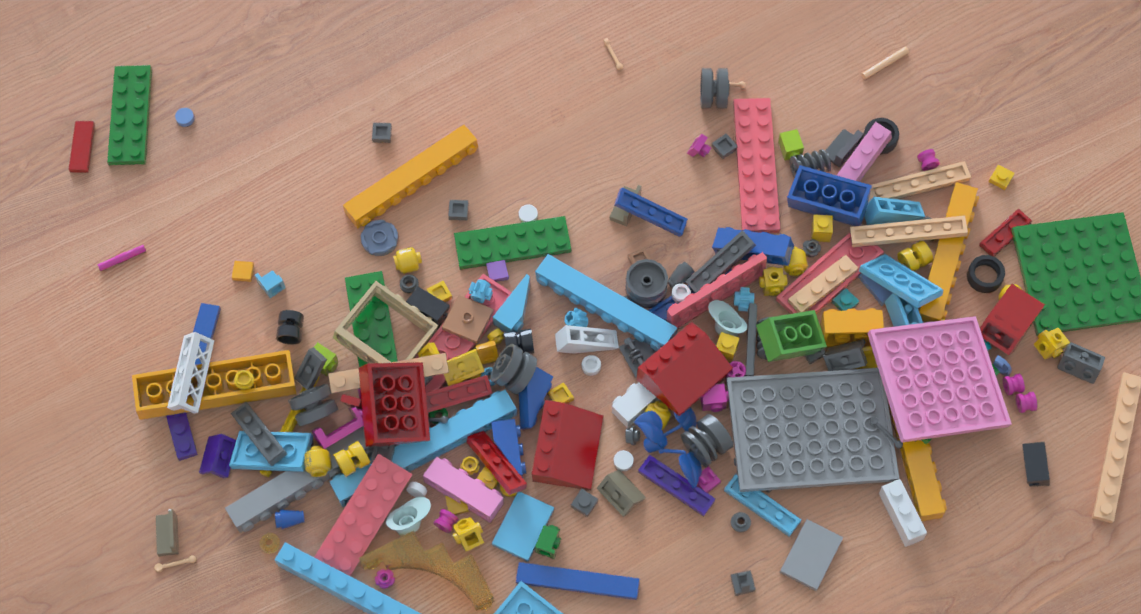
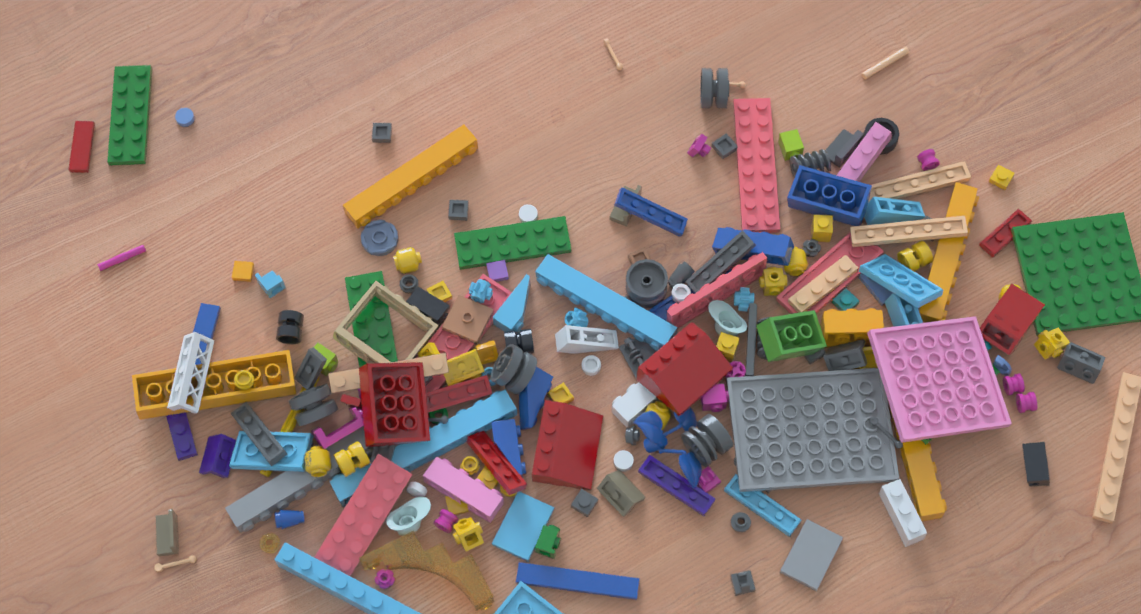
(496, 335): yellow plate -> none
(989, 261): black tyre -> none

